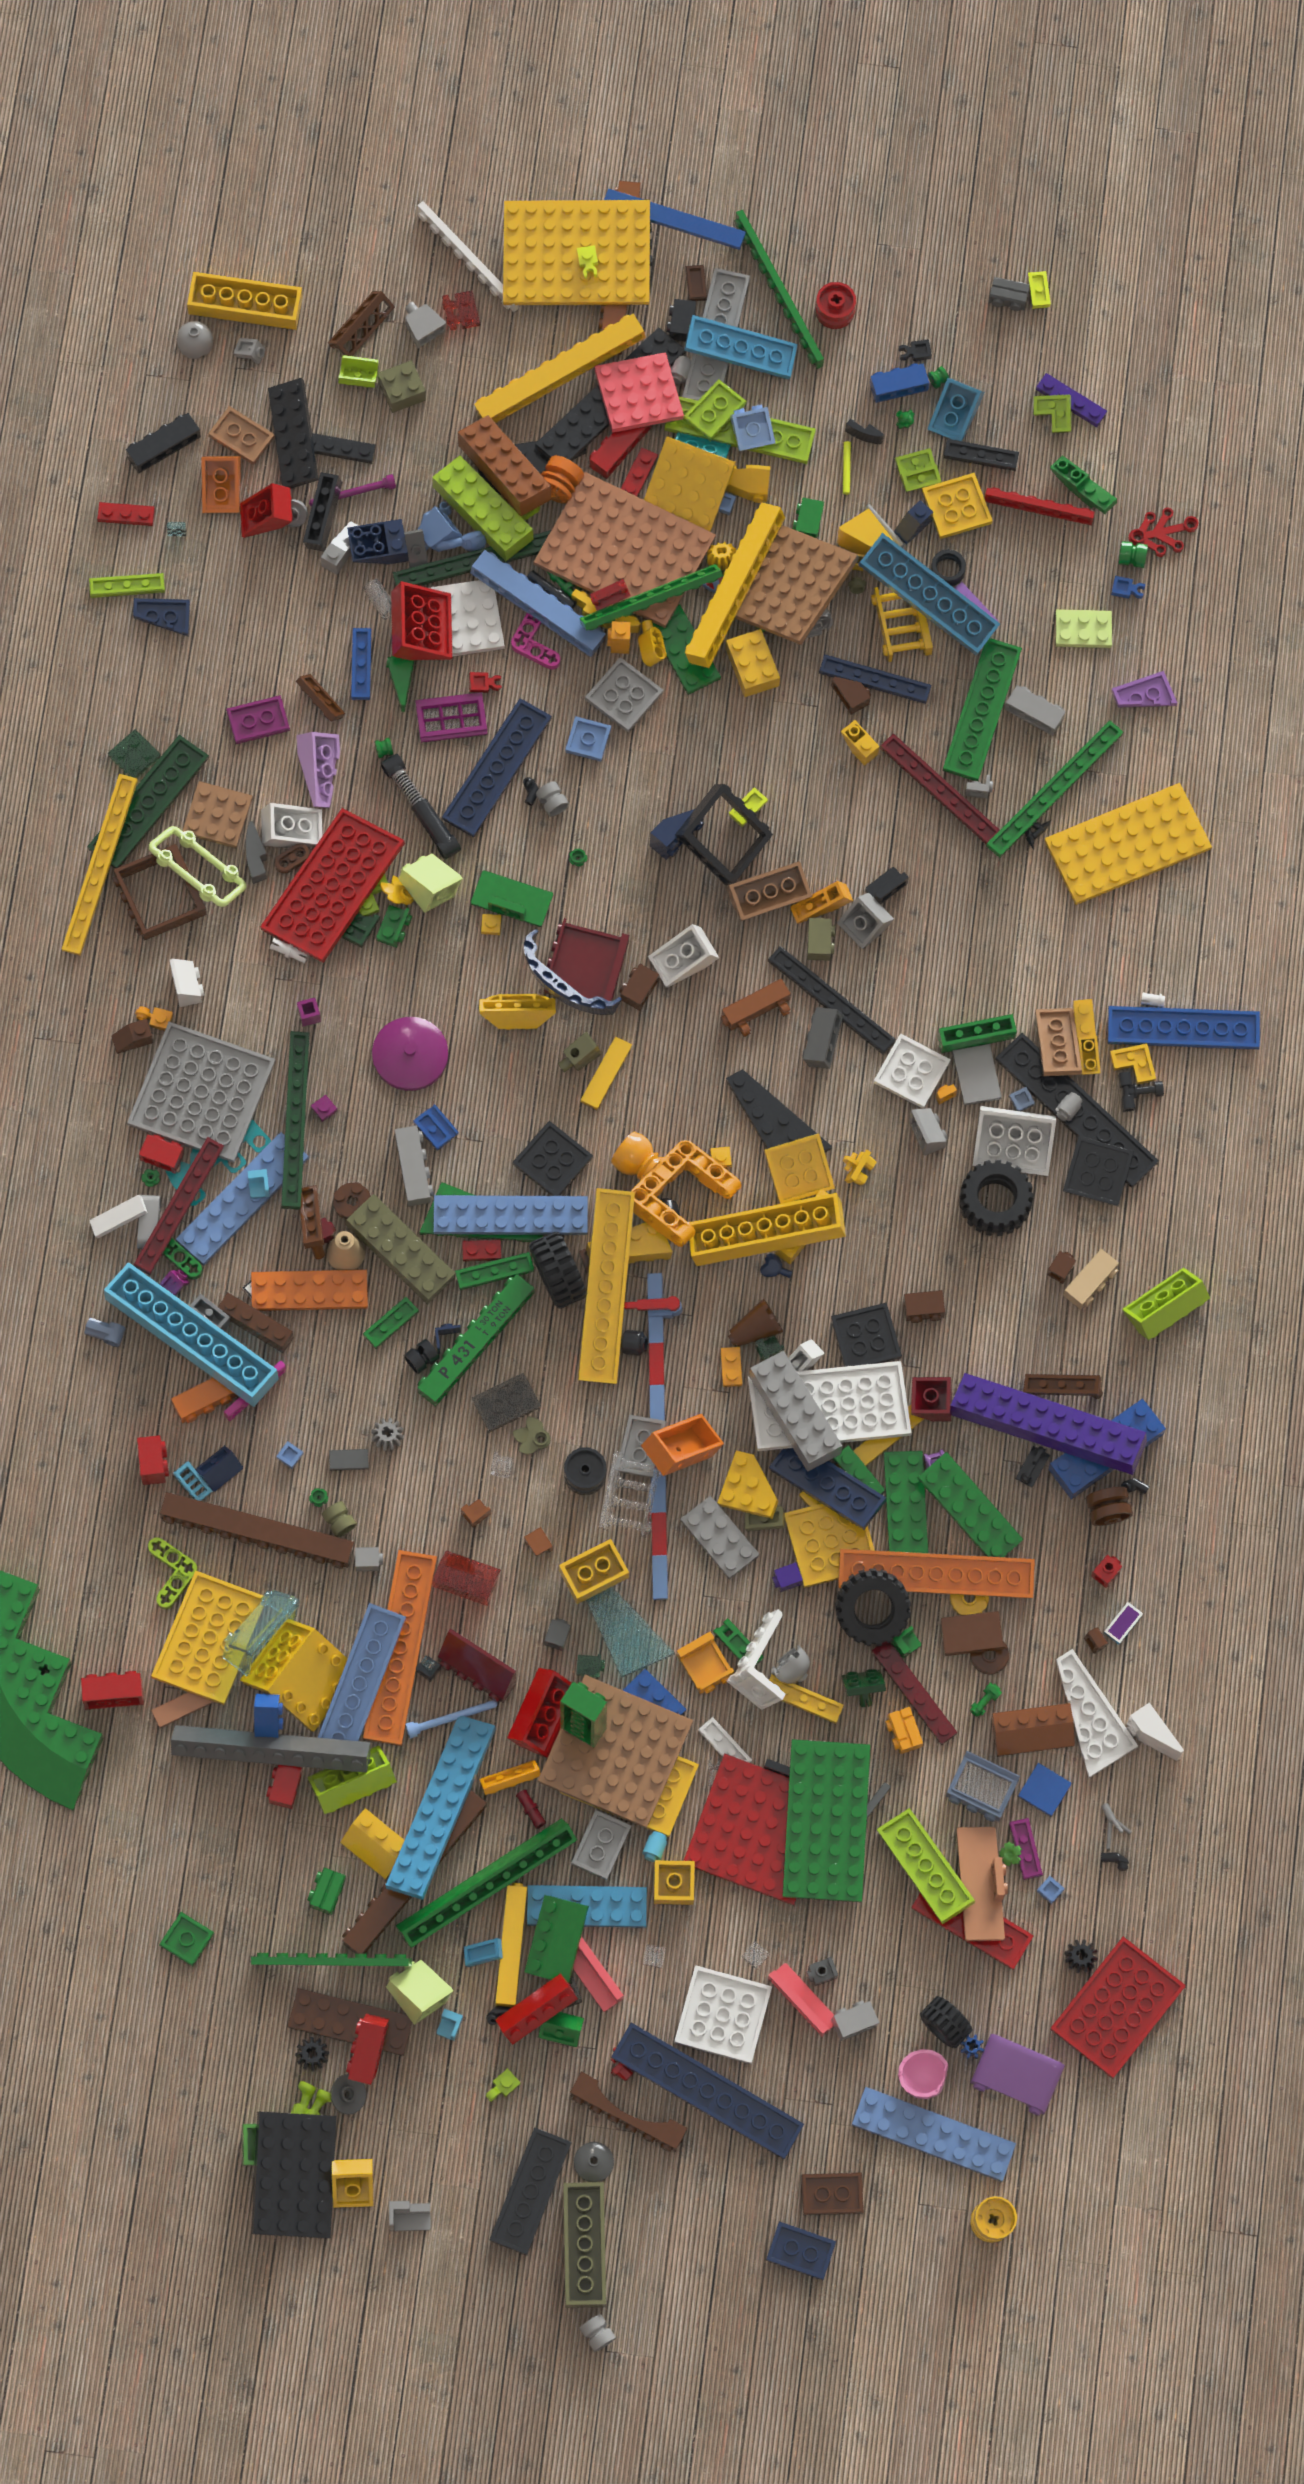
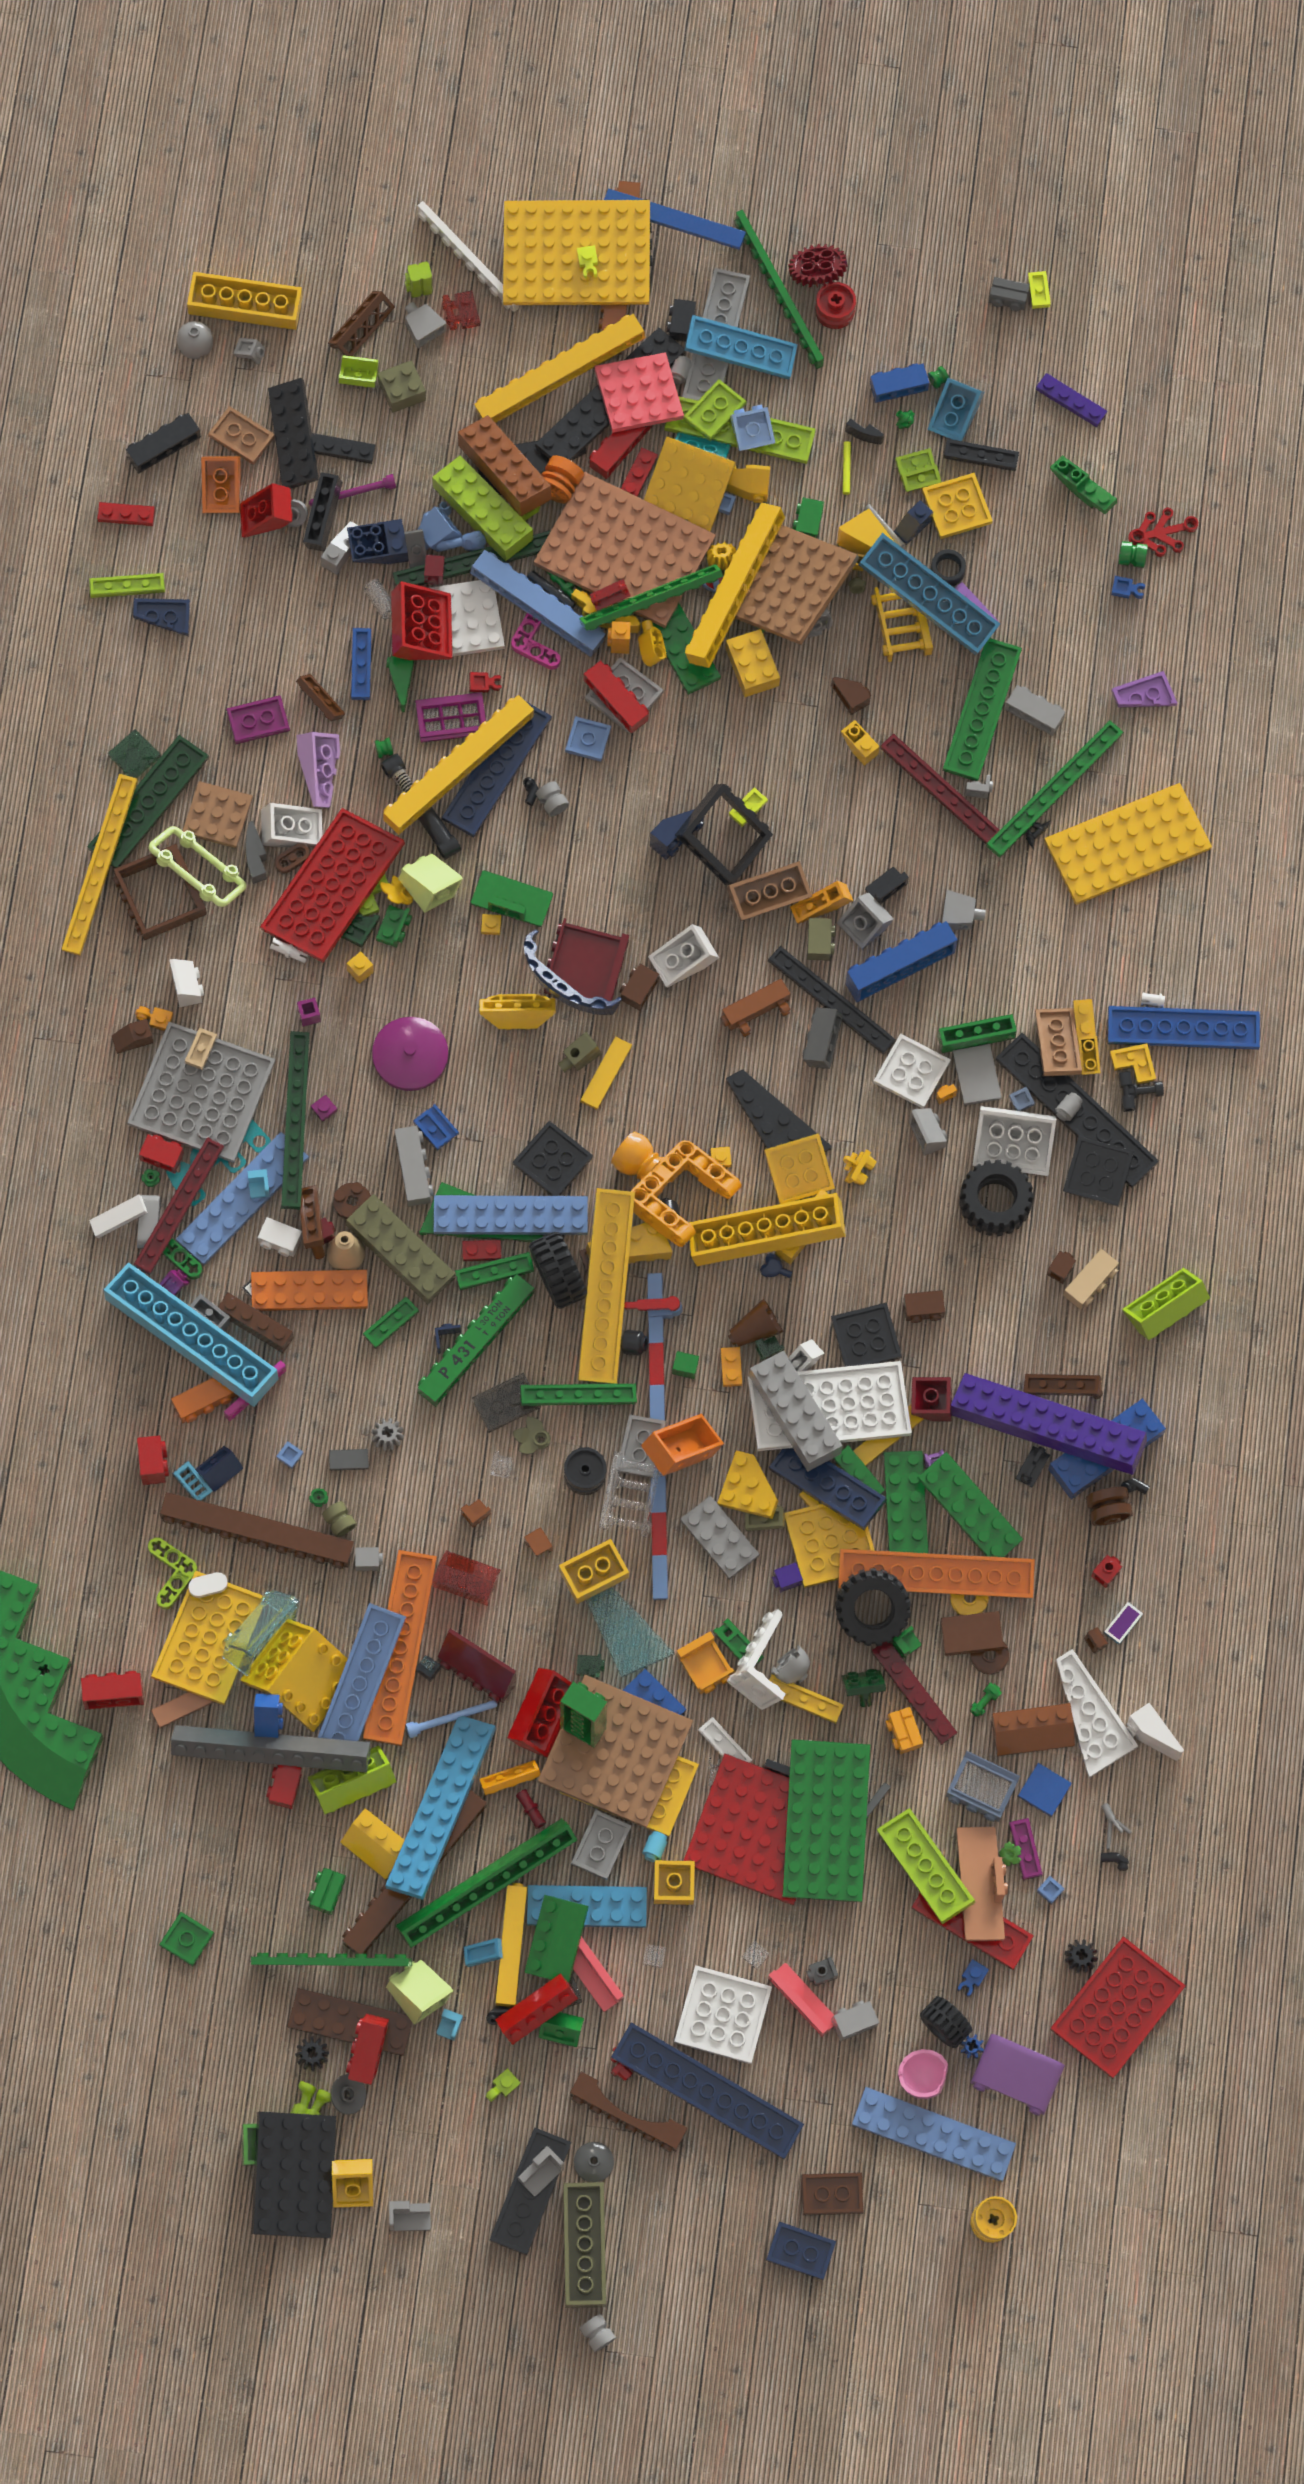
(109, 1333): sand blue piece -> none
(176, 528): clear light blue tile -> none
(201, 1048): none -> tan plate
(208, 1585): none -> white tile
(279, 1237): none -> white brick
(360, 967): none -> yellow brick
(419, 279): none -> lime brick
(421, 1356): black wheel -> none
(434, 569): none -> dark red brick
(458, 764): none -> yellow brick
(541, 2171): none -> light grey panel
(557, 1634): dark grey brick -> none
(577, 853): green plate -> none
(578, 1394): none -> green plate
(616, 696): none -> red brick
(685, 1365): none -> green panel
(696, 283): reddish brown tile -> none
(818, 265): none -> dark red gear
(875, 679): dark blue plate -> none
(901, 961): none -> blue brick
(919, 350): black plate -> none
(961, 911): none -> light grey torso
(974, 1975): none -> blue plate
(1039, 506): red plate -> none
(1059, 407): lime plate -> none
(1083, 628): yellowish green plate -> none

